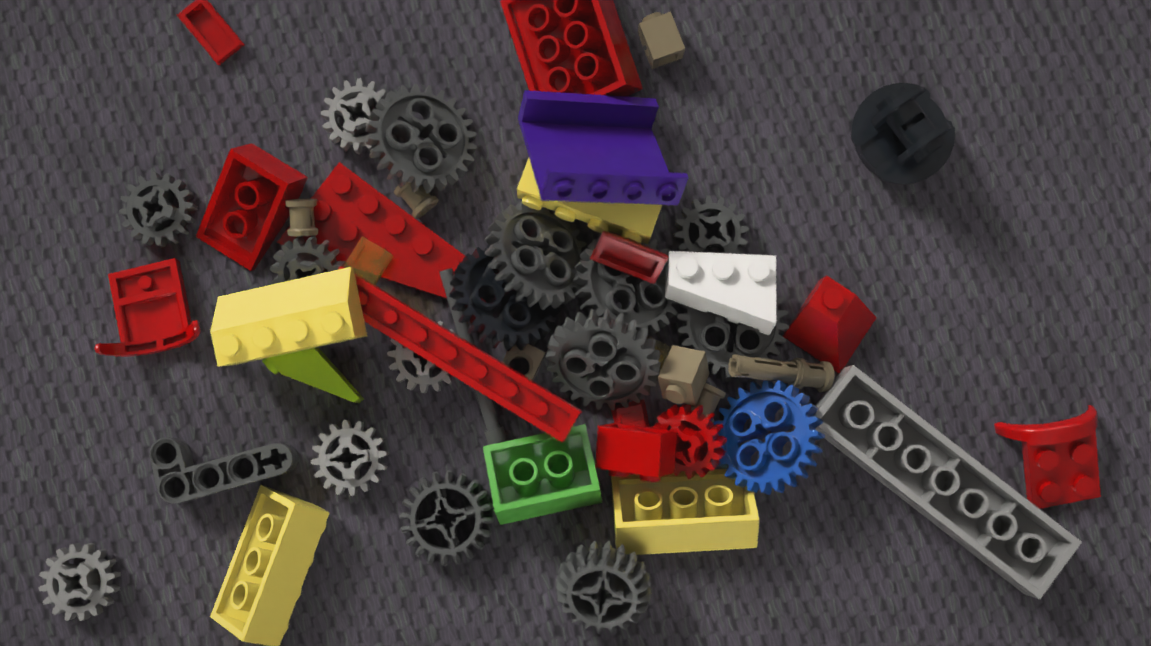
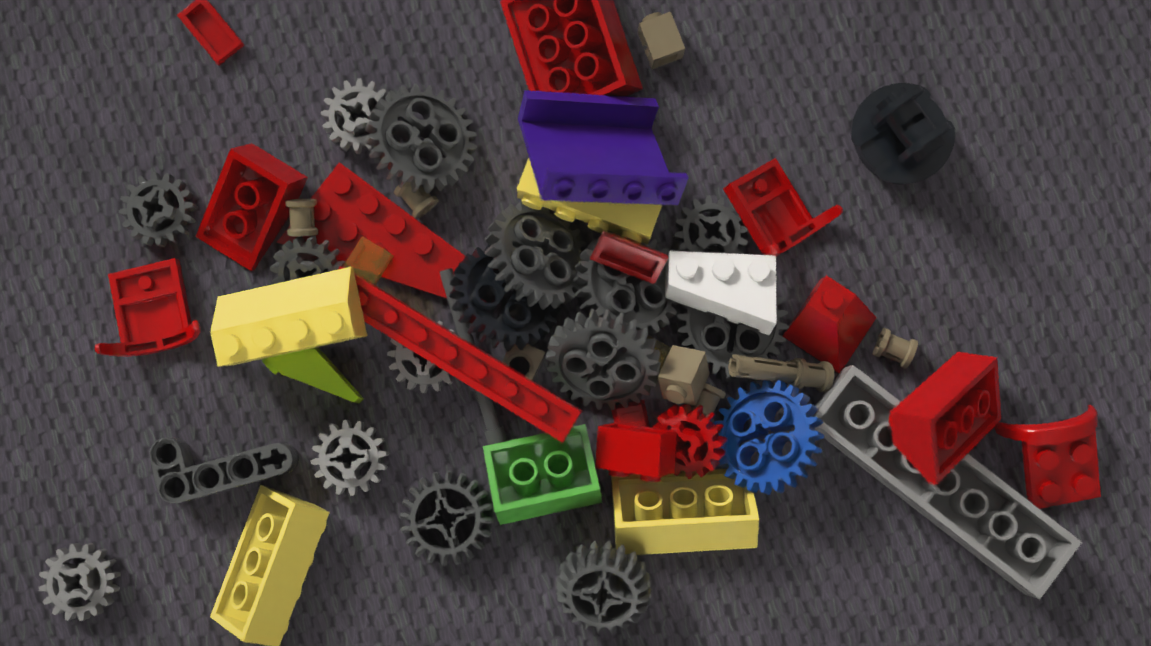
(774, 209): none -> red piece
(895, 348): none -> dark tan bush
(947, 414): none -> red slope

